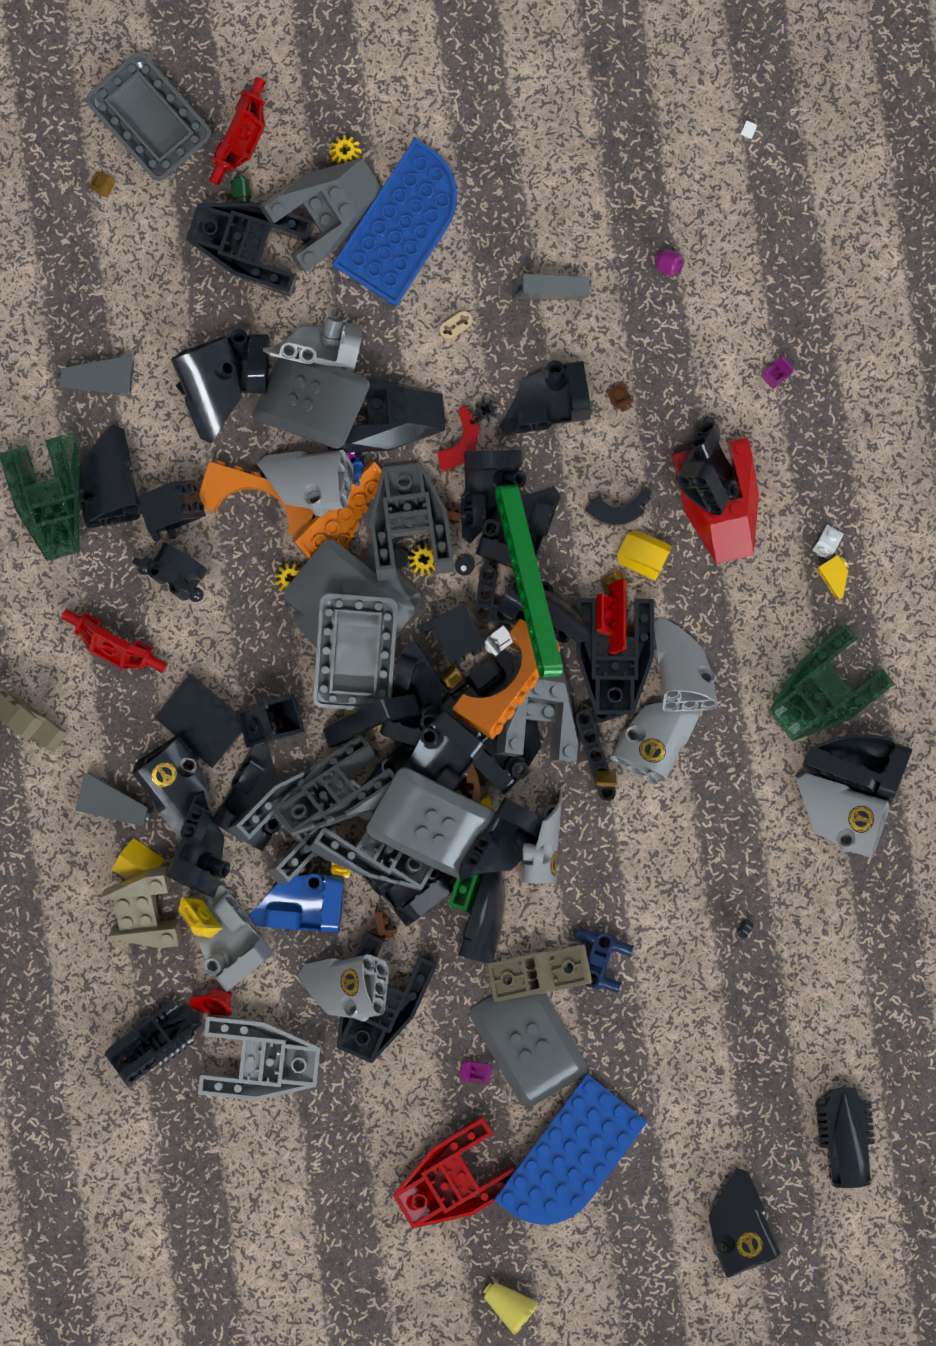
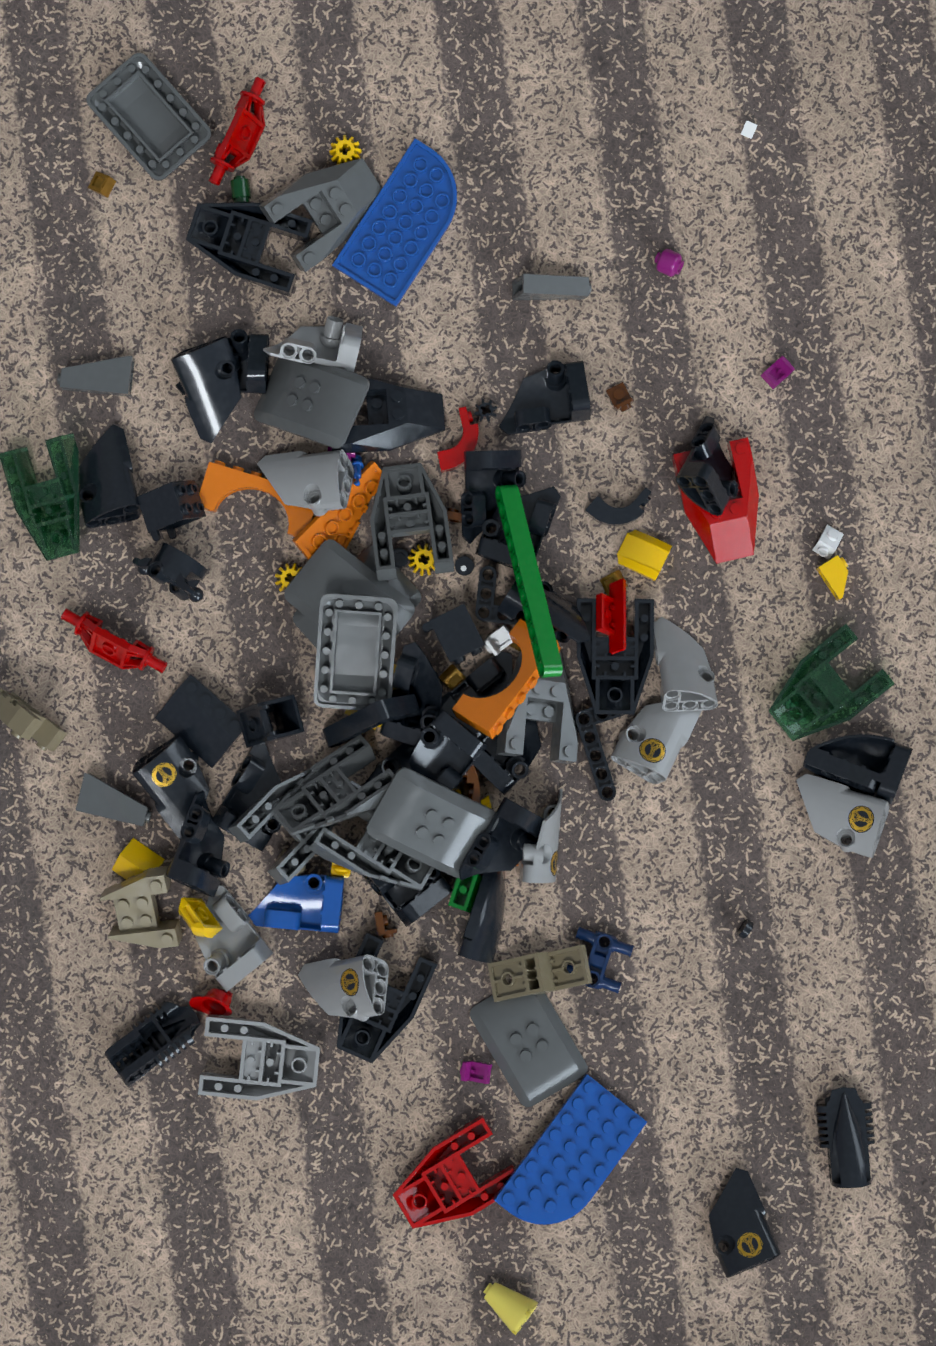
(458, 328): tan beam -> none
(606, 778): pearl gold slope -> none

